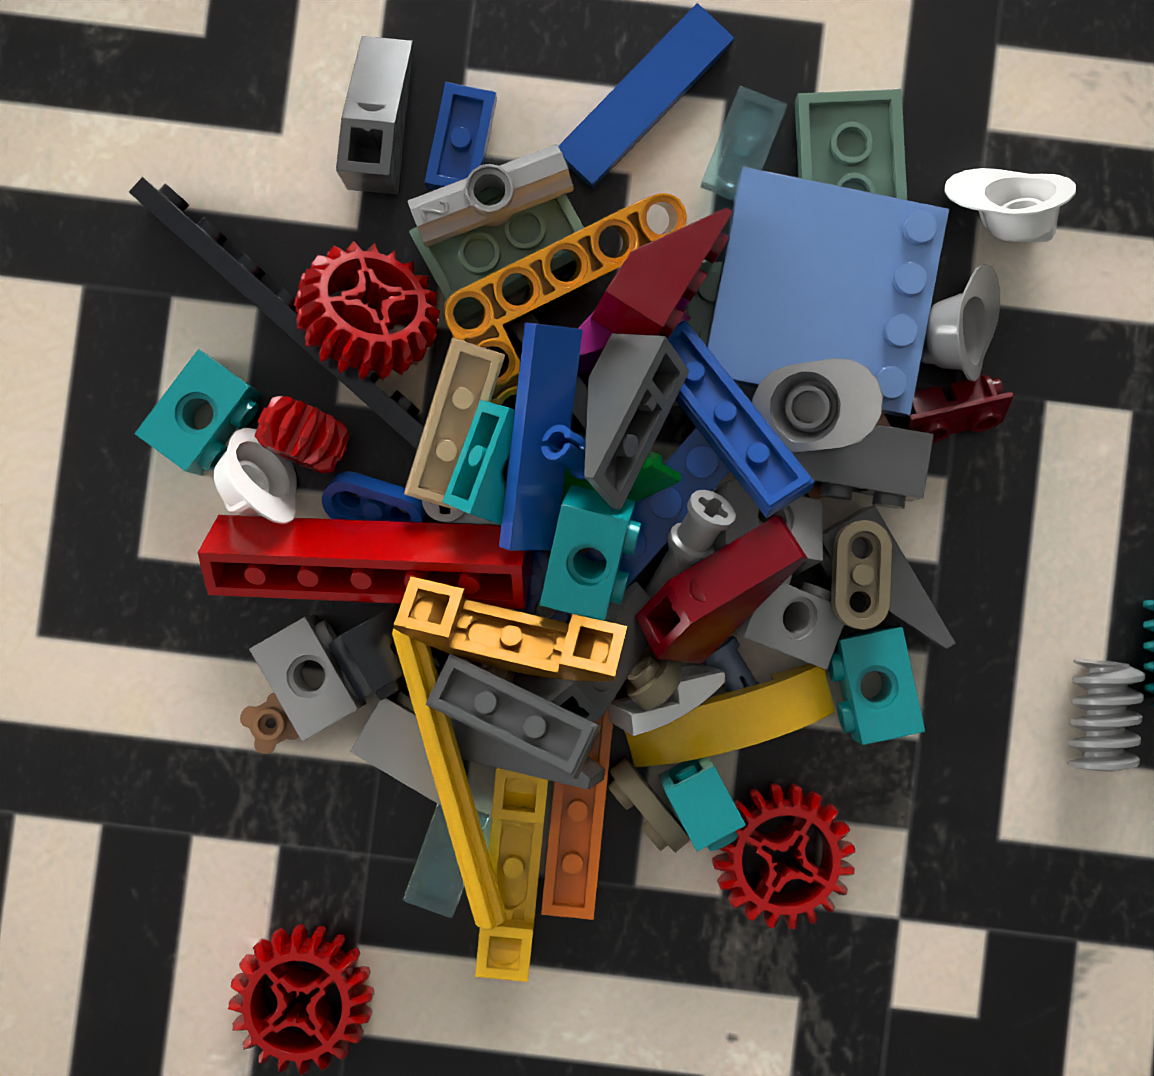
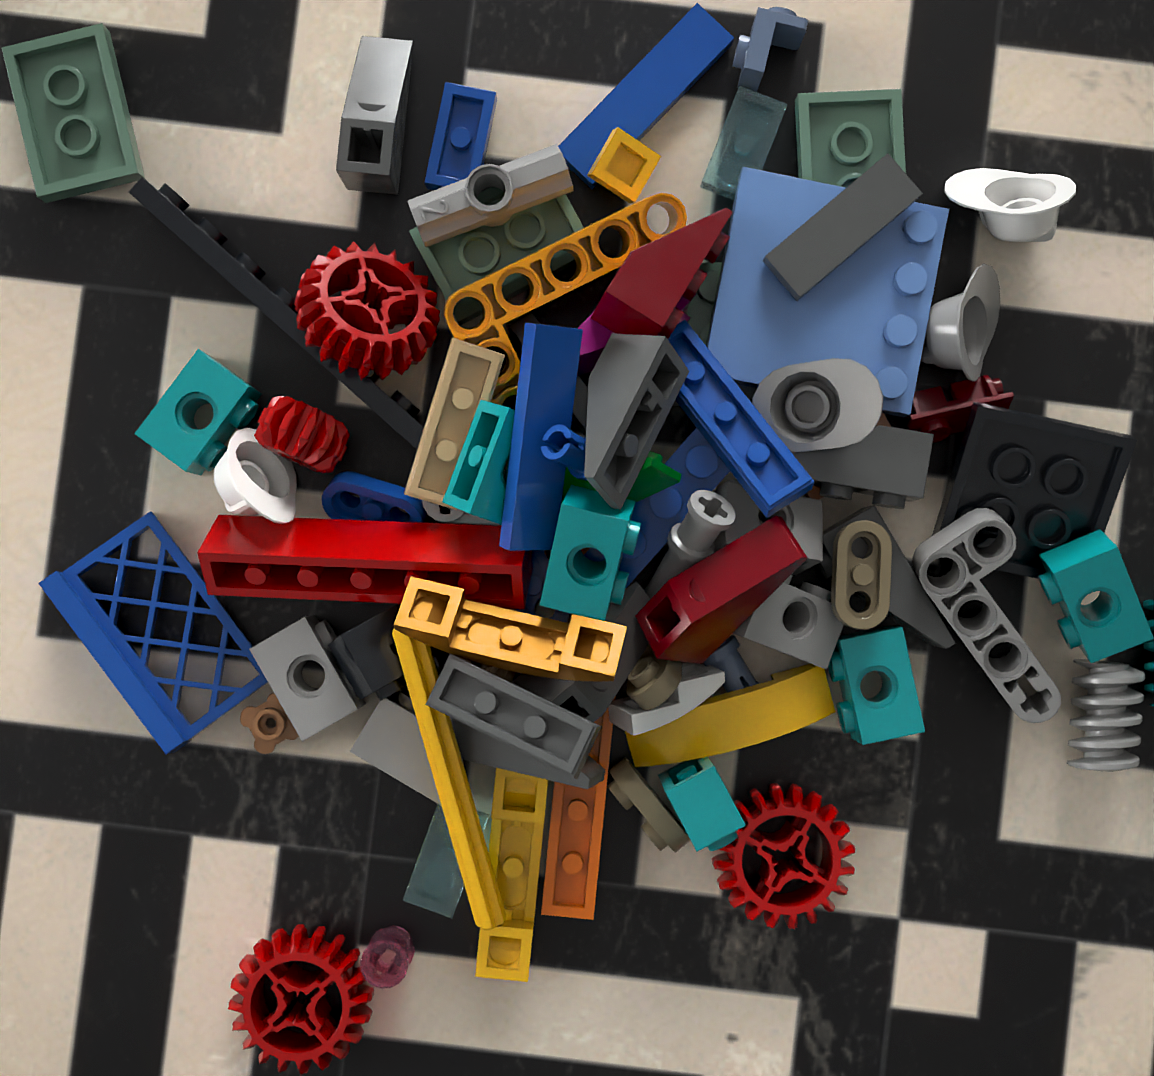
(73, 113): none -> sand green plate
(119, 658): none -> blue fence
(394, 971): none -> clear pink bush
(624, 165): none -> yellow plate
(770, 27): none -> sand blue bracket
(842, 227): none -> dark grey tile
(990, 624): none -> light grey beam
(1039, 475): none -> black plate
(1110, 621): none -> teal brick

